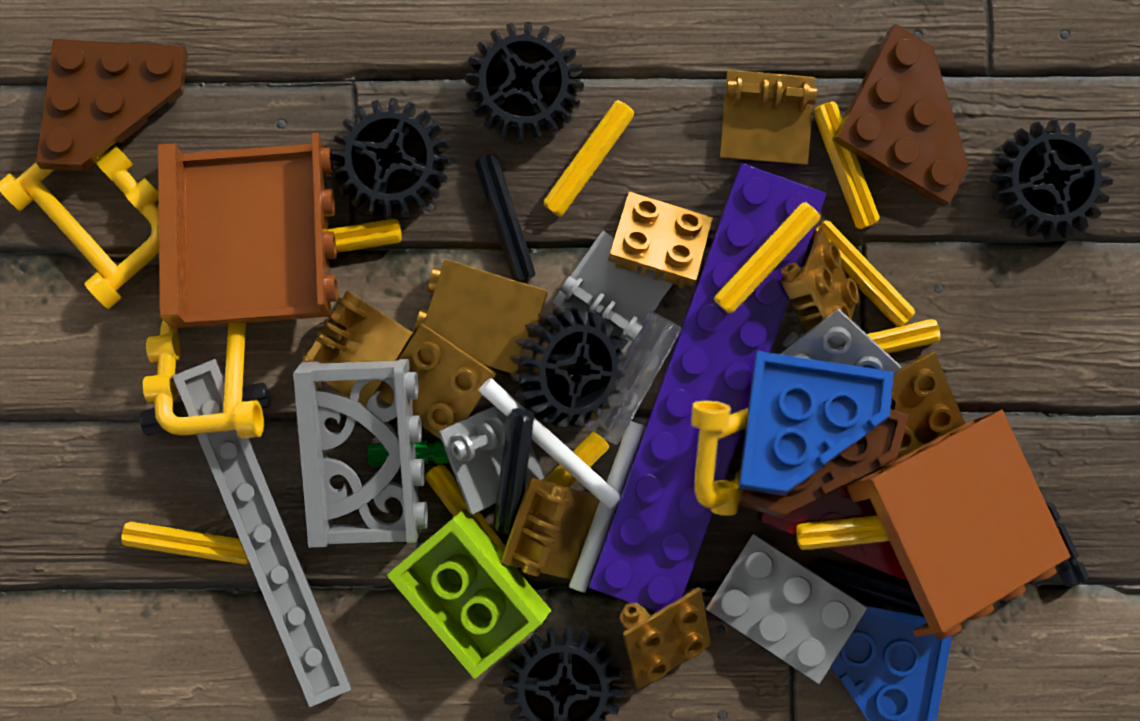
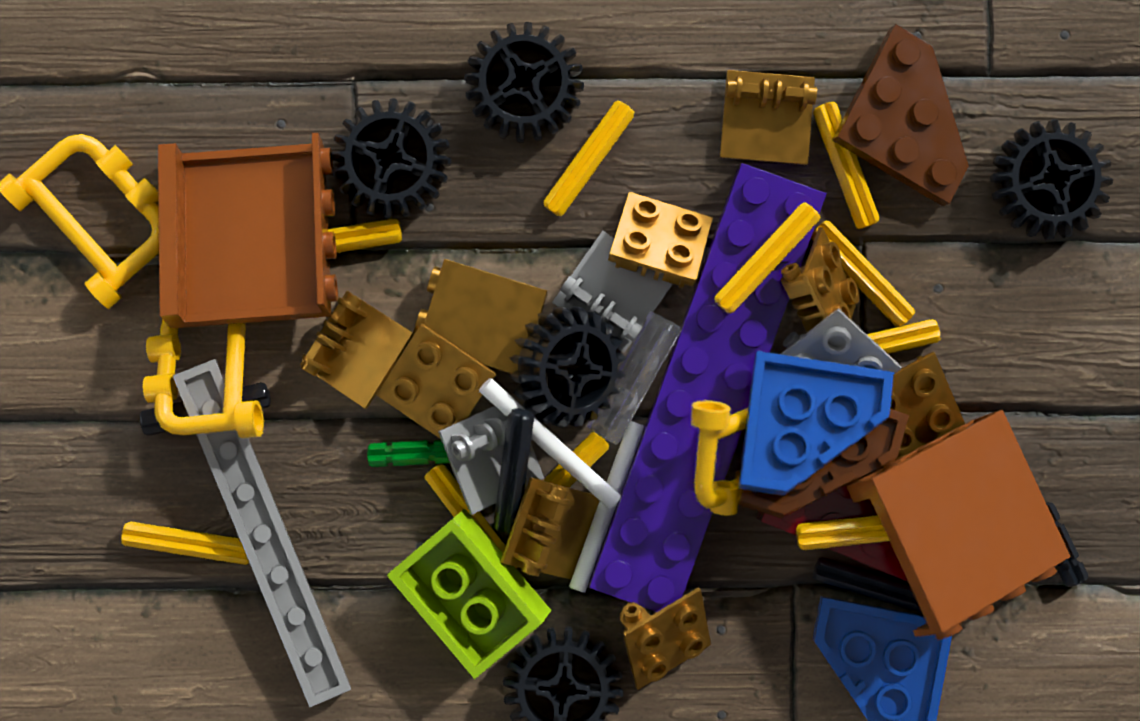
(103, 97): reddish brown plate -> none
(320, 498): light grey fence -> none
(505, 218): black axle -> none
(787, 608): light grey plate -> none

